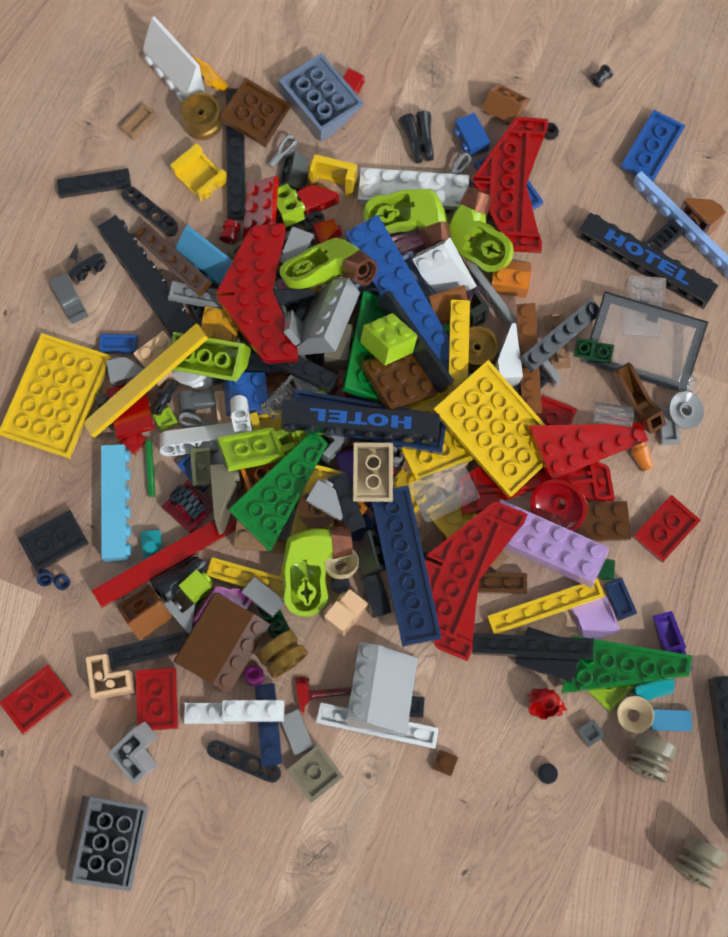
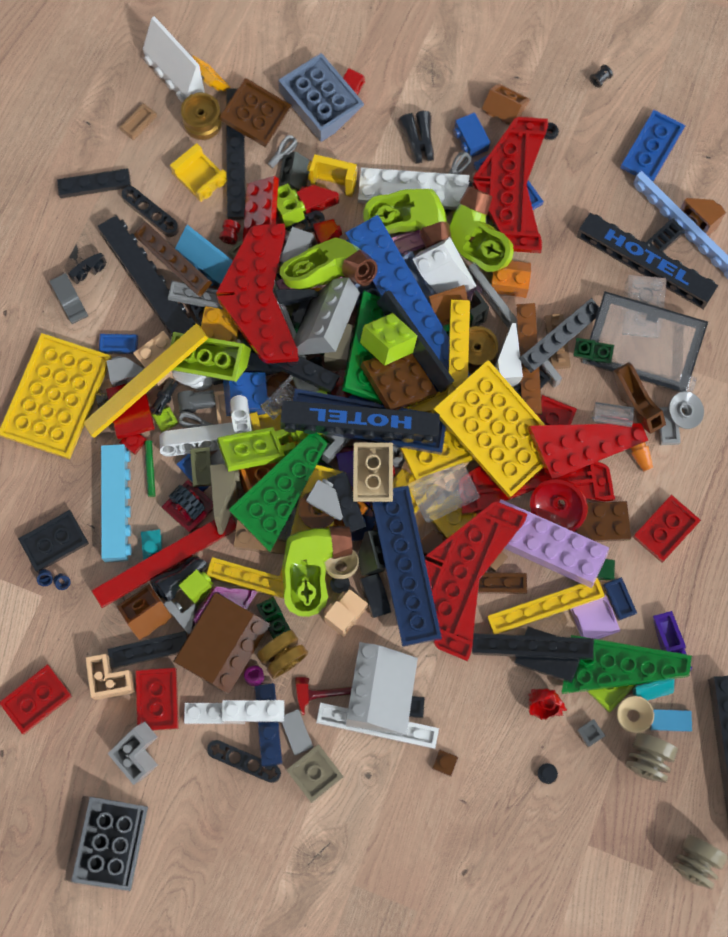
(263, 597): light grey tile -> none
(293, 328): light grey tile -> none

